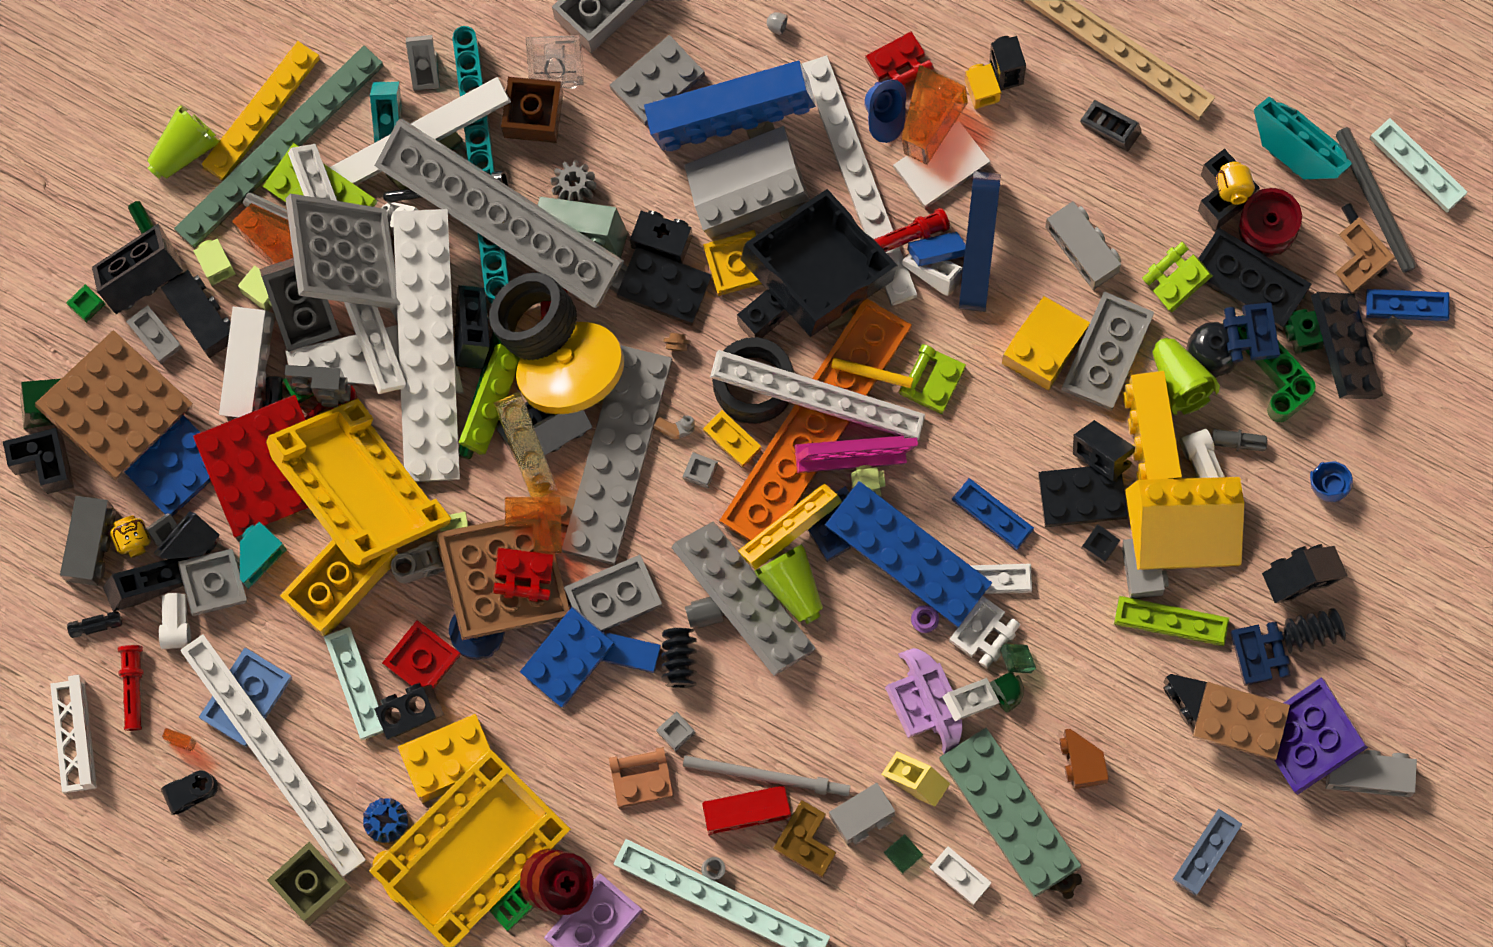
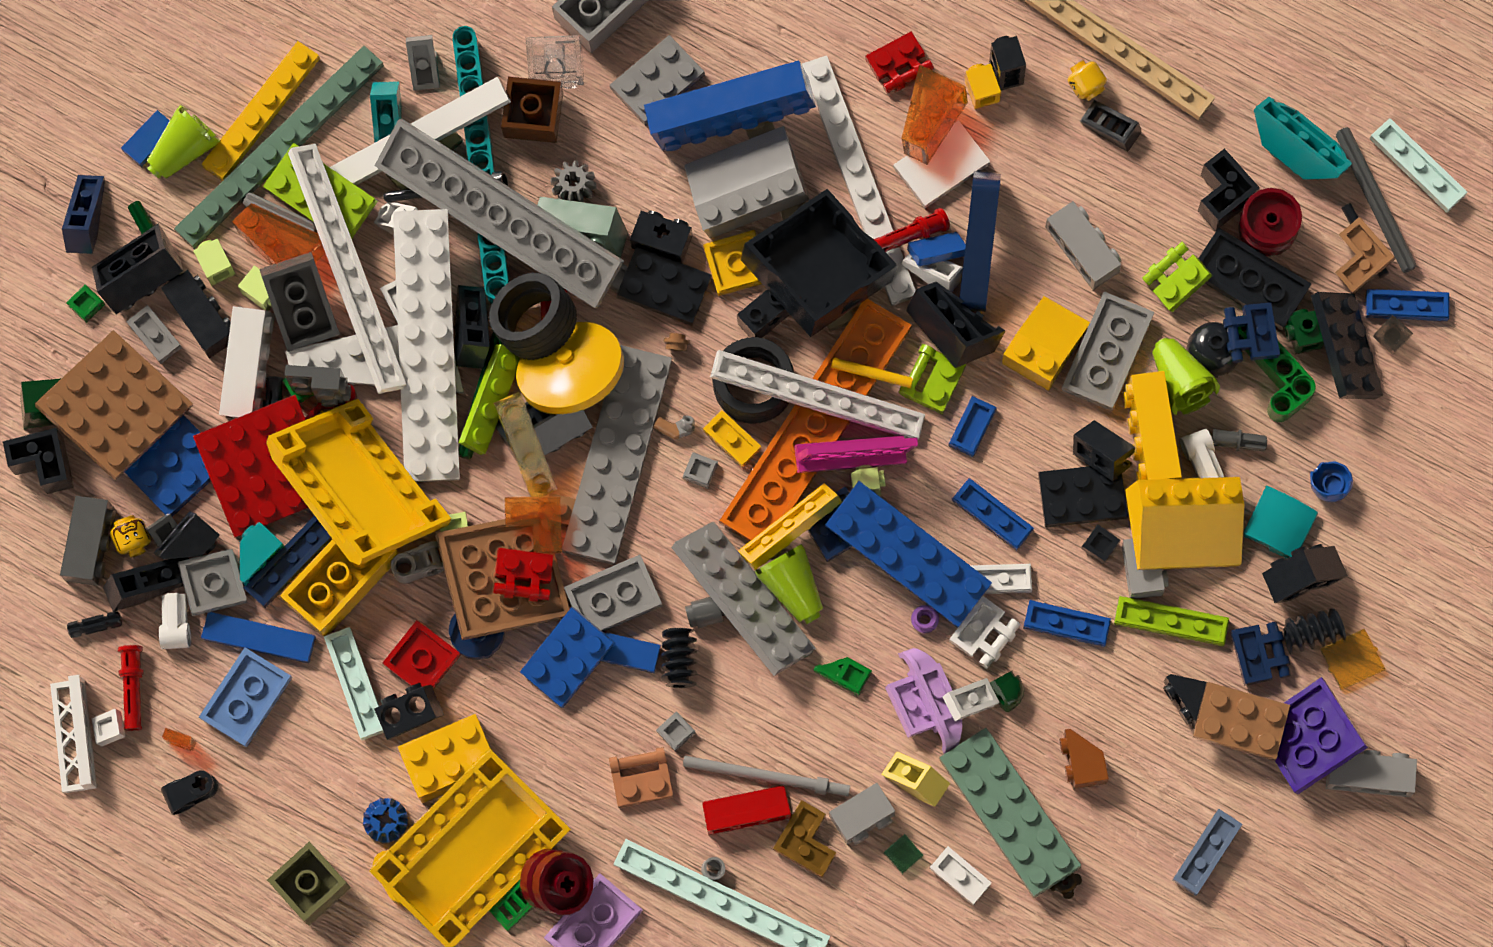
(83, 215): none -> dark blue slope
(108, 727): none -> white plate
(145, 138): none -> blue tile
(258, 637): none -> blue tile
(273, 755): white plate -> none
(288, 562): none -> dark blue plate
(342, 251): light grey plate -> none
(777, 22): light grey hinge -> none
(846, 674): none -> green tile
(886, 110): blue piece -> none
(951, 326): none -> black wedge
(972, 426): none -> blue tile
(1017, 658): clear green tile -> none
(1067, 623): none -> blue tile
(1087, 80): none -> yellow head
(1235, 182): yellow head -> none
(1280, 522): none -> teal slope
(1352, 659): none -> clear yellow piece

